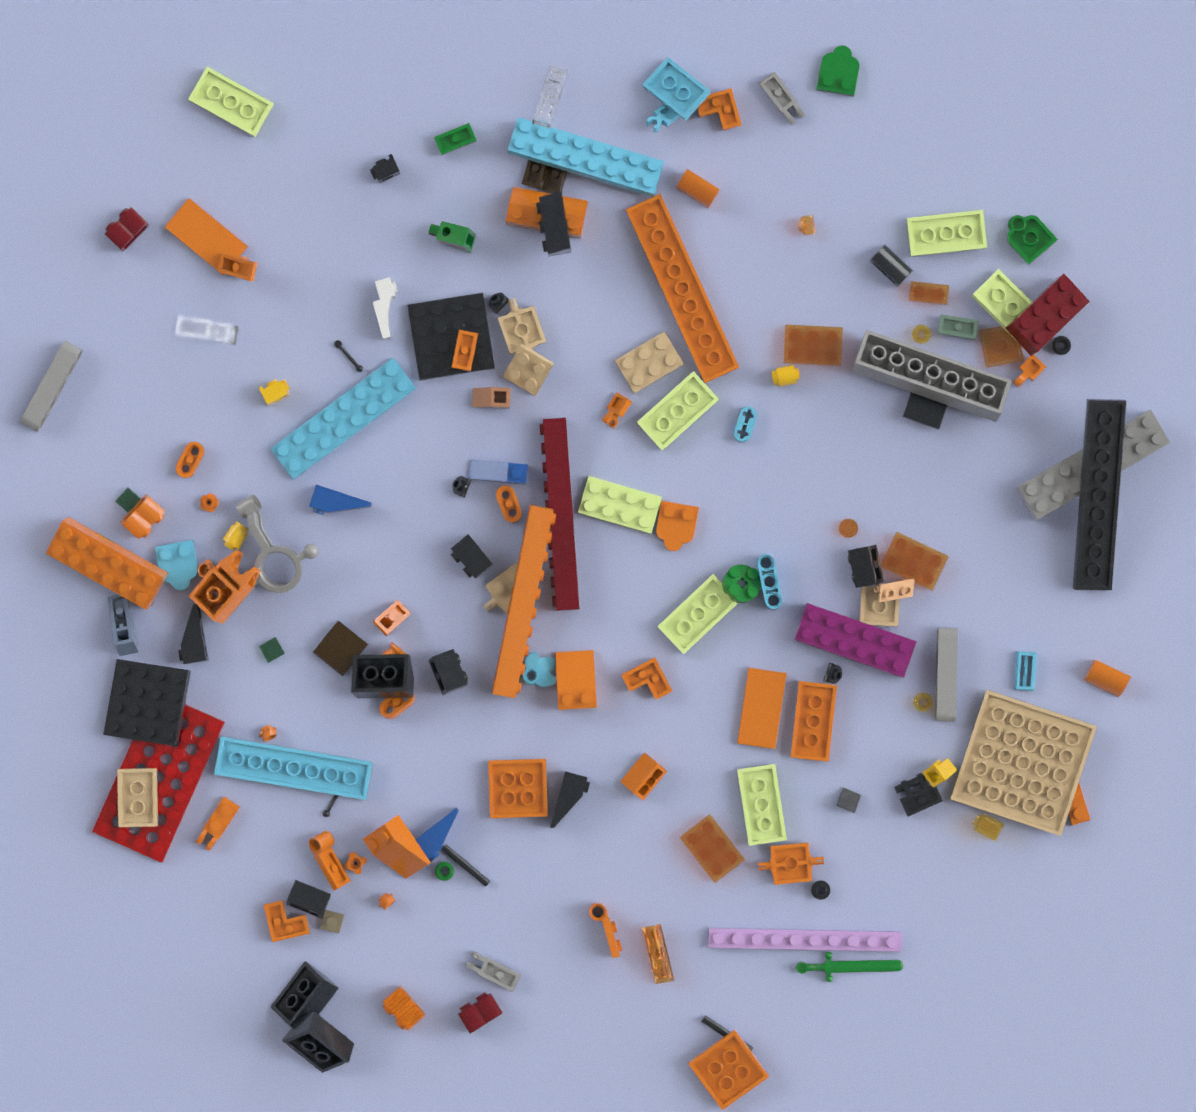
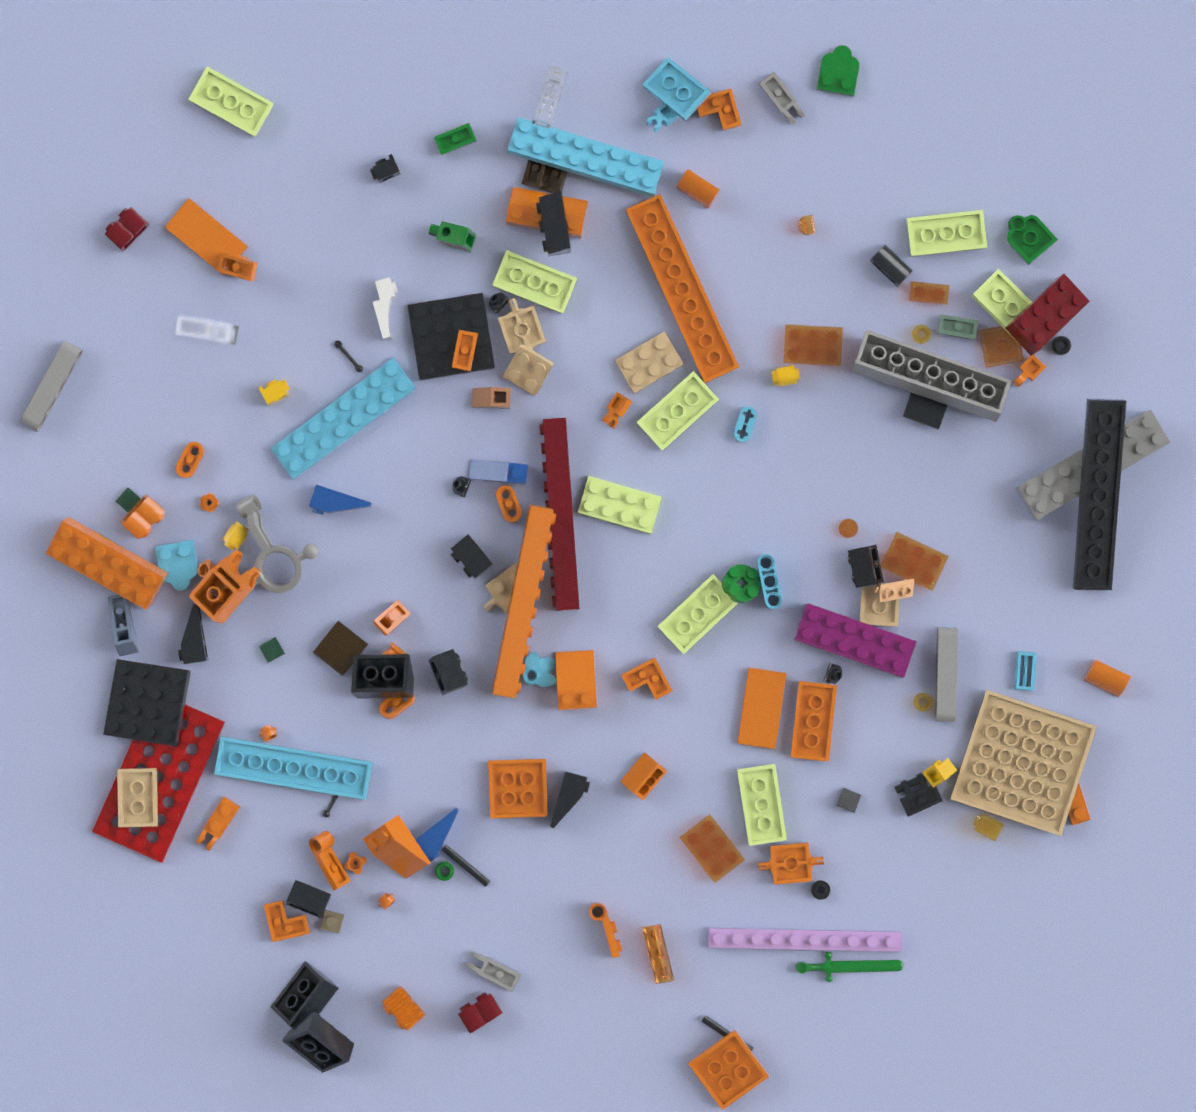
(534, 282): none -> yellowish green plate
(676, 524): orange plate -> none

